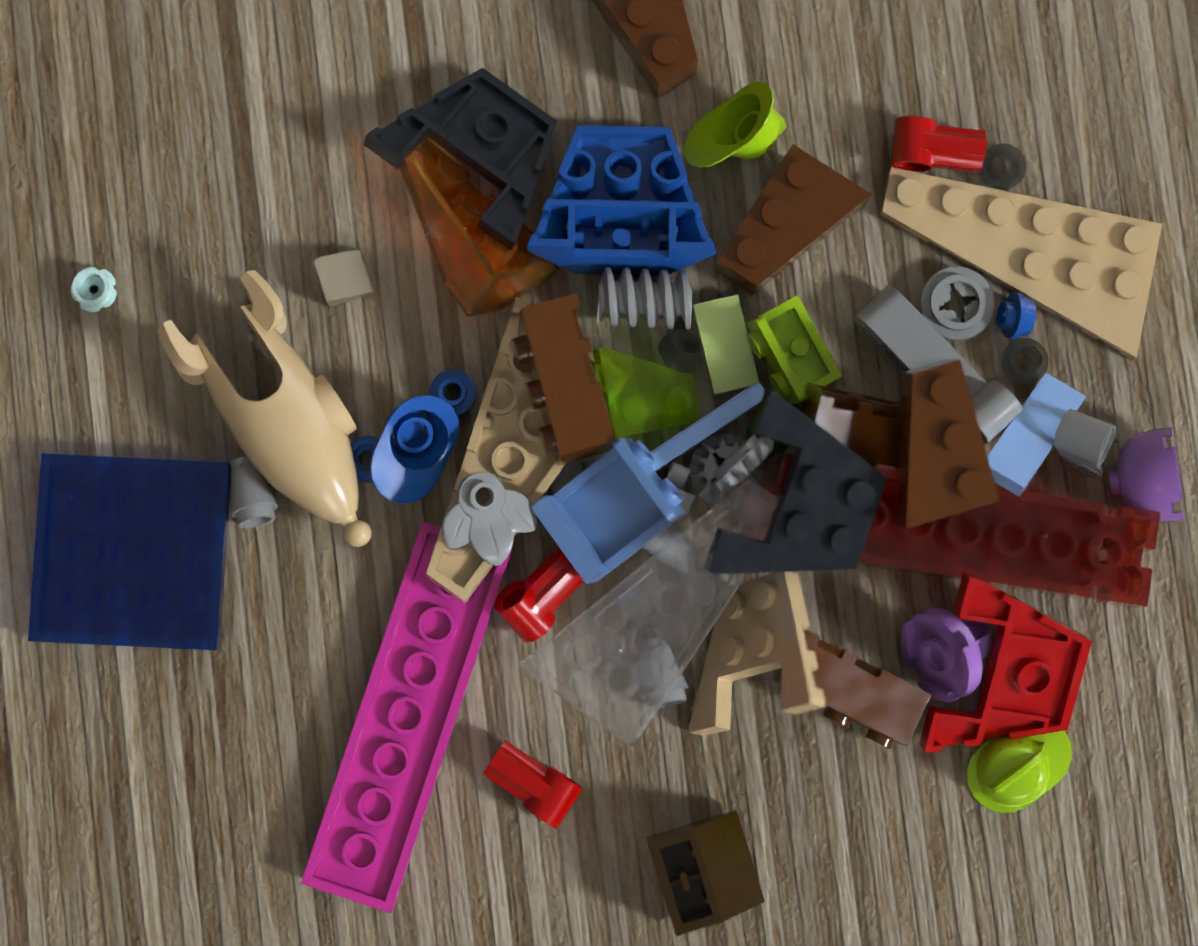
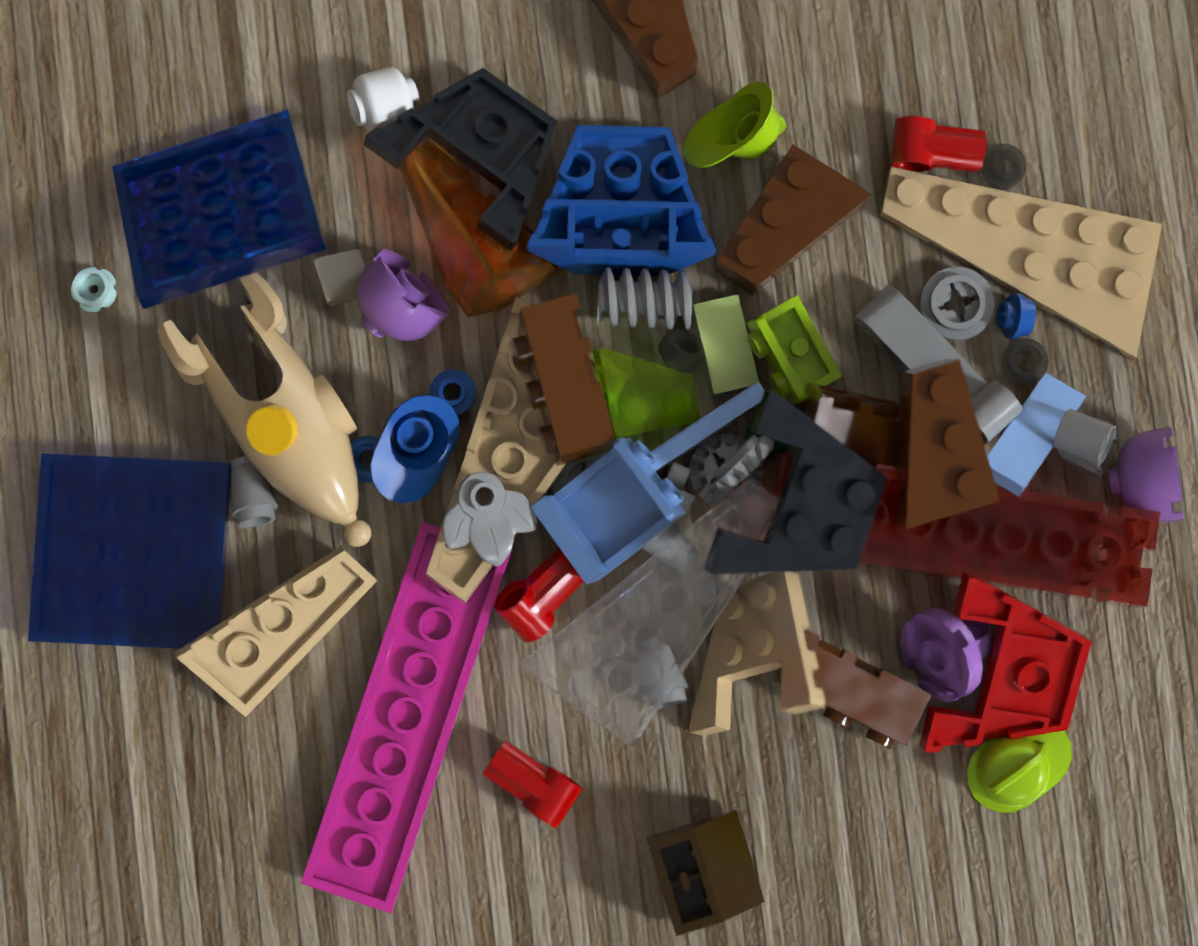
(217, 209): none -> clear blue plate
(271, 635): none -> tan wing
(272, 430): none -> yellow tile
(381, 97): none -> white head
(397, 300): none -> medium lavender cylinder

